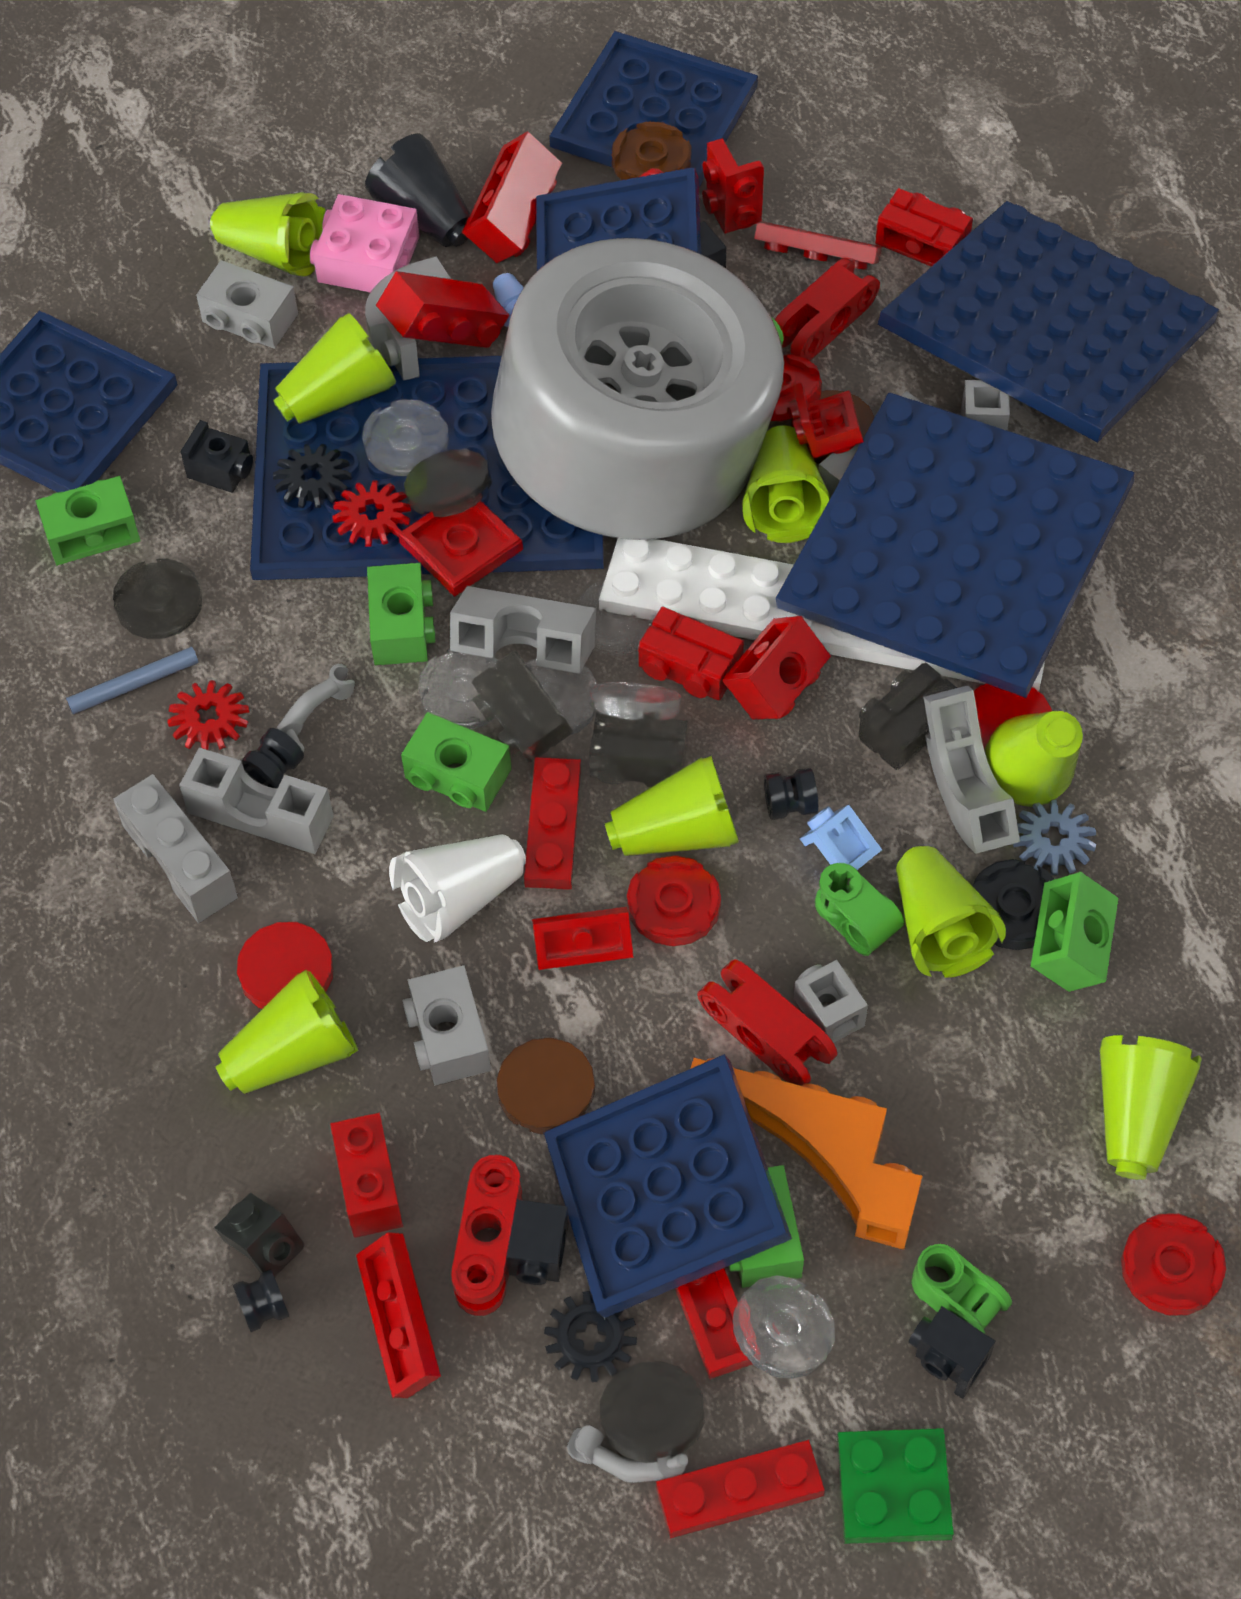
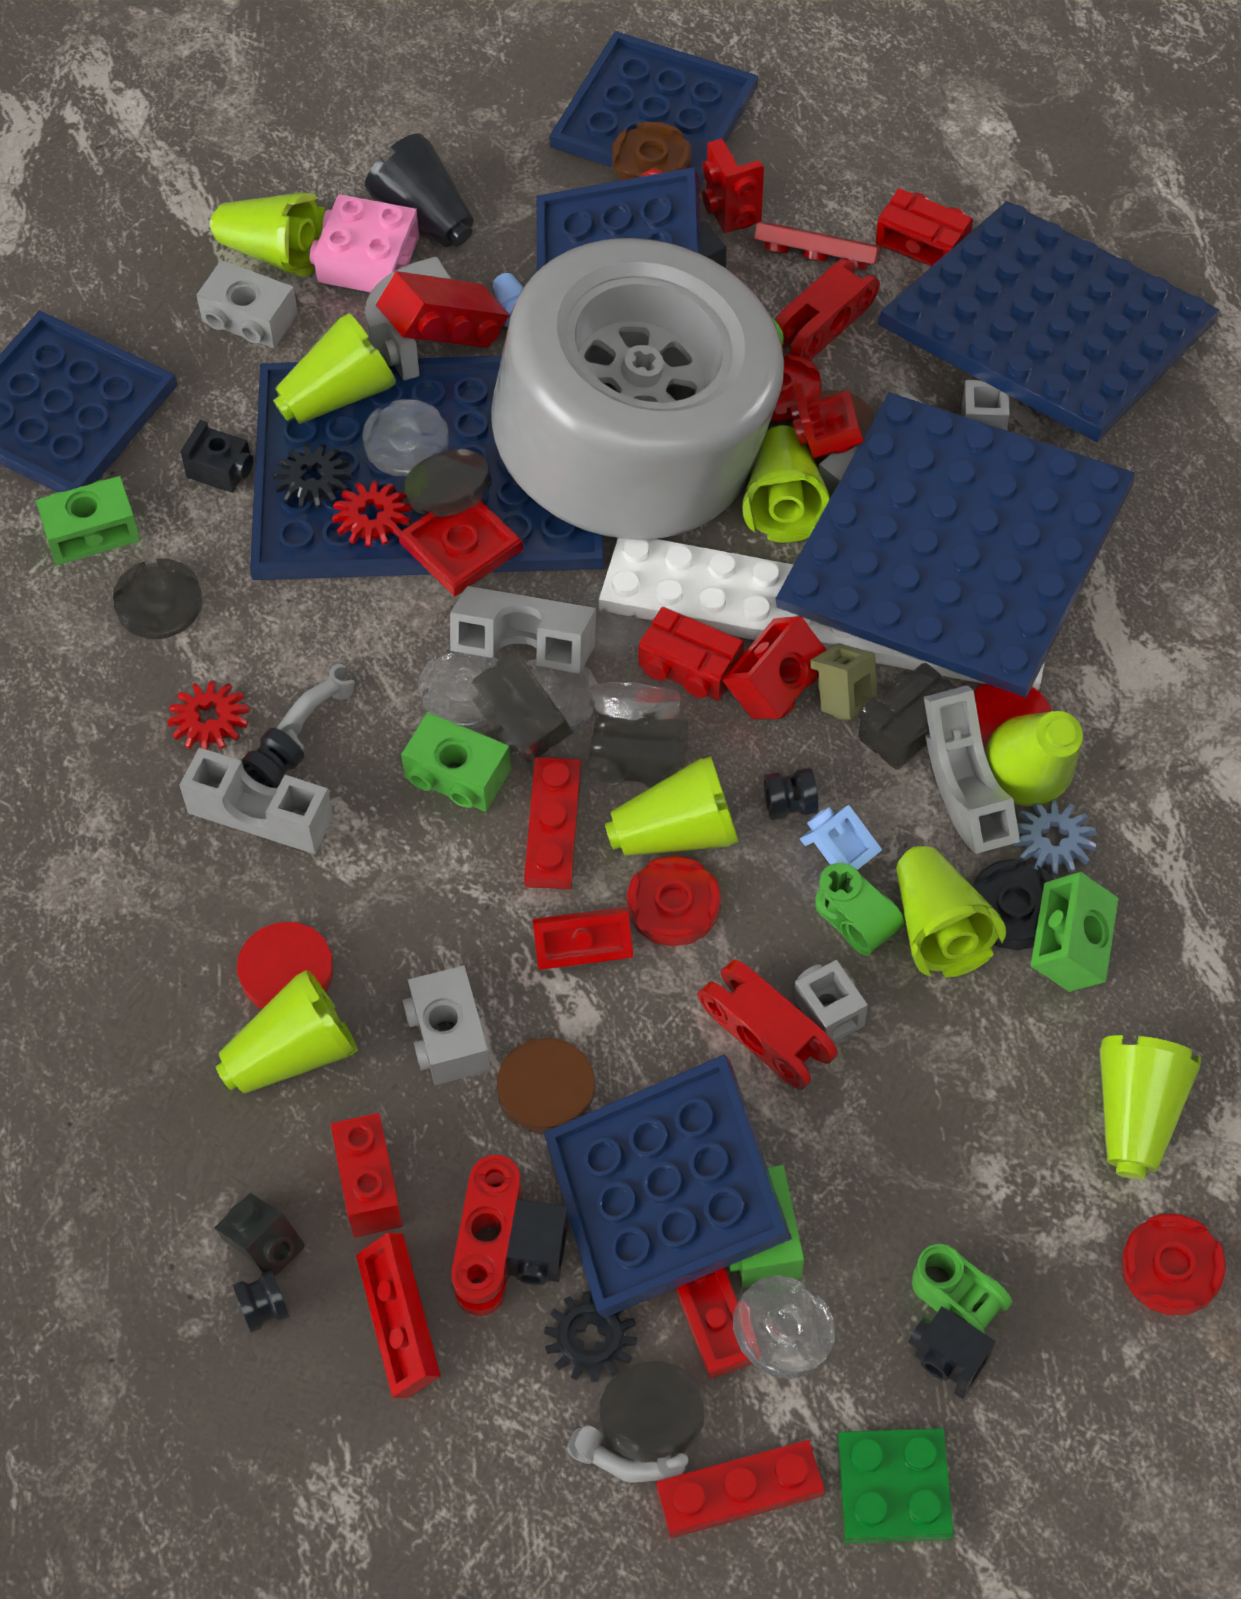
(132, 680): sand blue bar -> none
(186, 857): light grey arch -> none
(396, 591): bright green brick -> none
(453, 881): white cone -> none
(508, 199): brick -> none
(841, 1145): orange arch -> none
(845, 680): none -> olive brick

